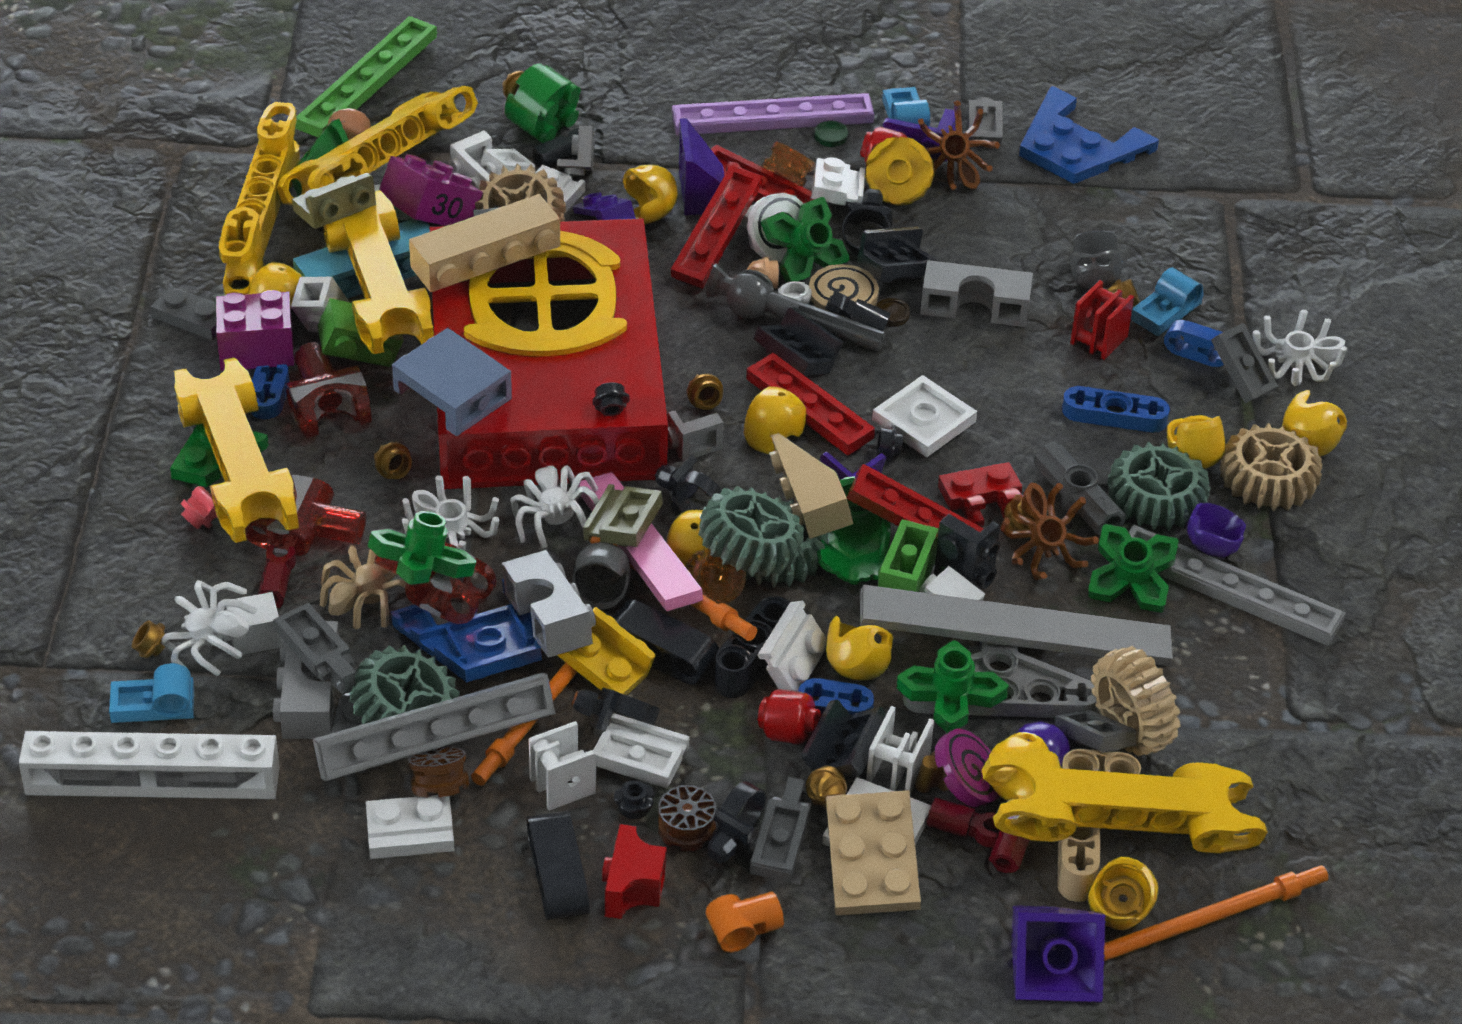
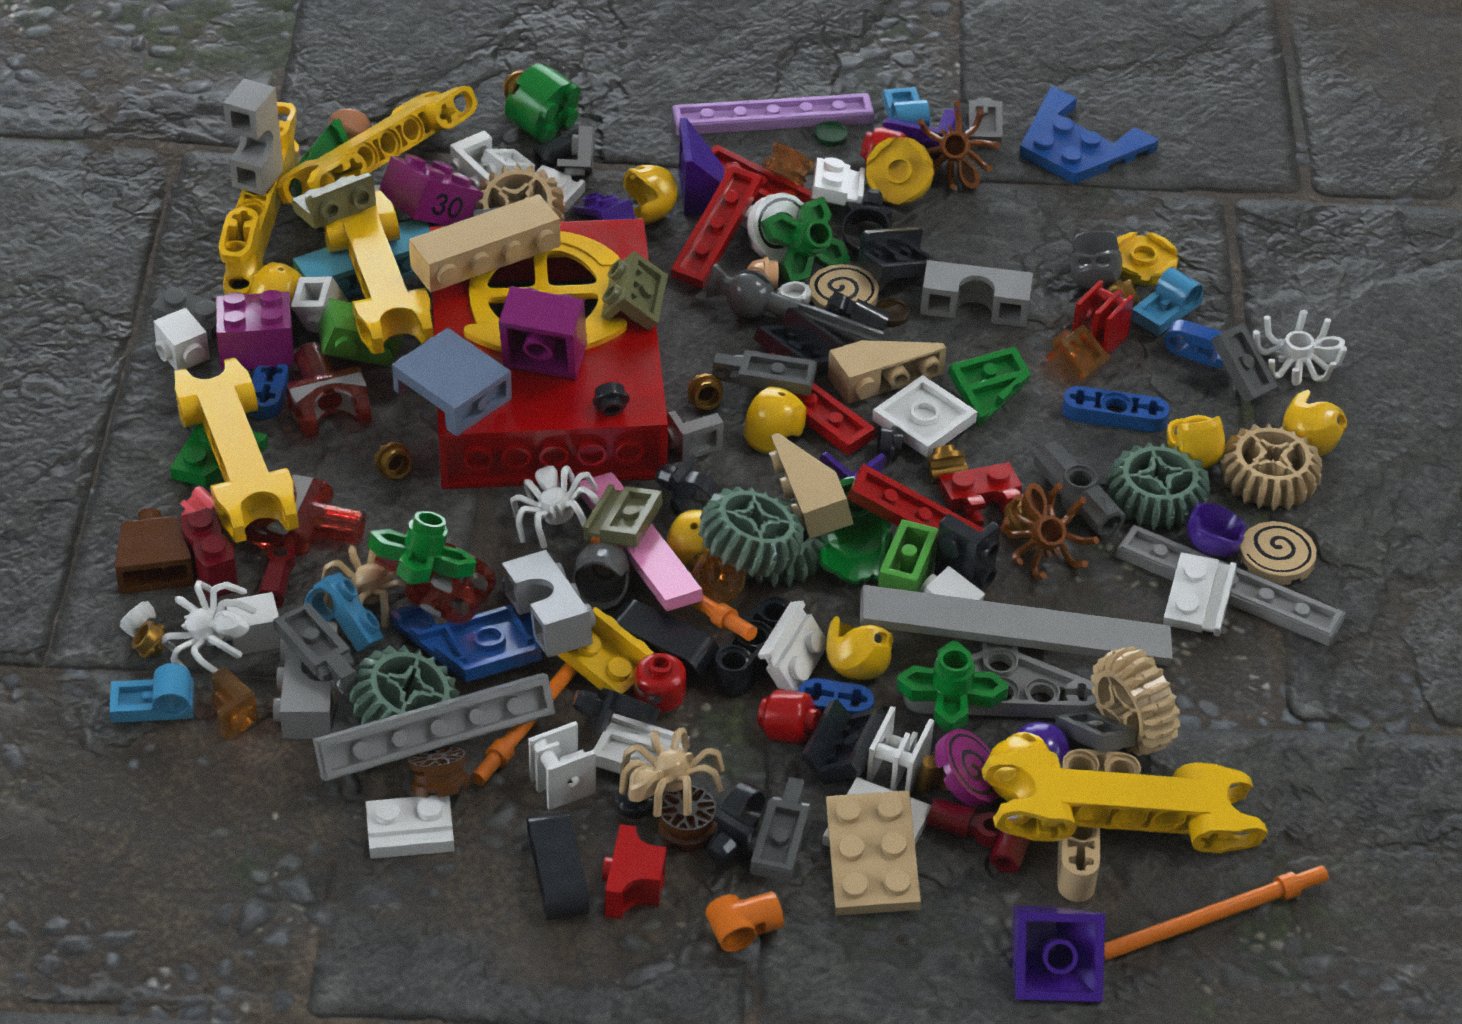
(136, 617): none -> white piece
(149, 765): white piece -> none
(152, 554): none -> reddish brown torso
(181, 340): none -> white brick
(209, 549): none -> dark red brick
(234, 703): none -> clear orange bracket
(254, 115): none -> light grey arch
(356, 621): none -> dark azure plate
(368, 74): bright green plate -> none
(454, 512): white animal -> none
(543, 332): none -> magenta brick
(636, 290): none -> olive bracket
(660, 681): none -> red head
(669, 771): none -> tan animal
(766, 370): none -> dark grey hinge
(825, 782): pearl gold plate -> none
(882, 366): none -> tan slope
(945, 461): none -> pearl gold plate
(989, 380): none -> green wing
(1079, 351): none -> clear orange bracket
(1123, 878): yellow helmet -> none
(1133, 567): green plant -> none
(1145, 257): none -> yellow tile
(1199, 594): none -> white plate
(1278, 552): none -> tan tile

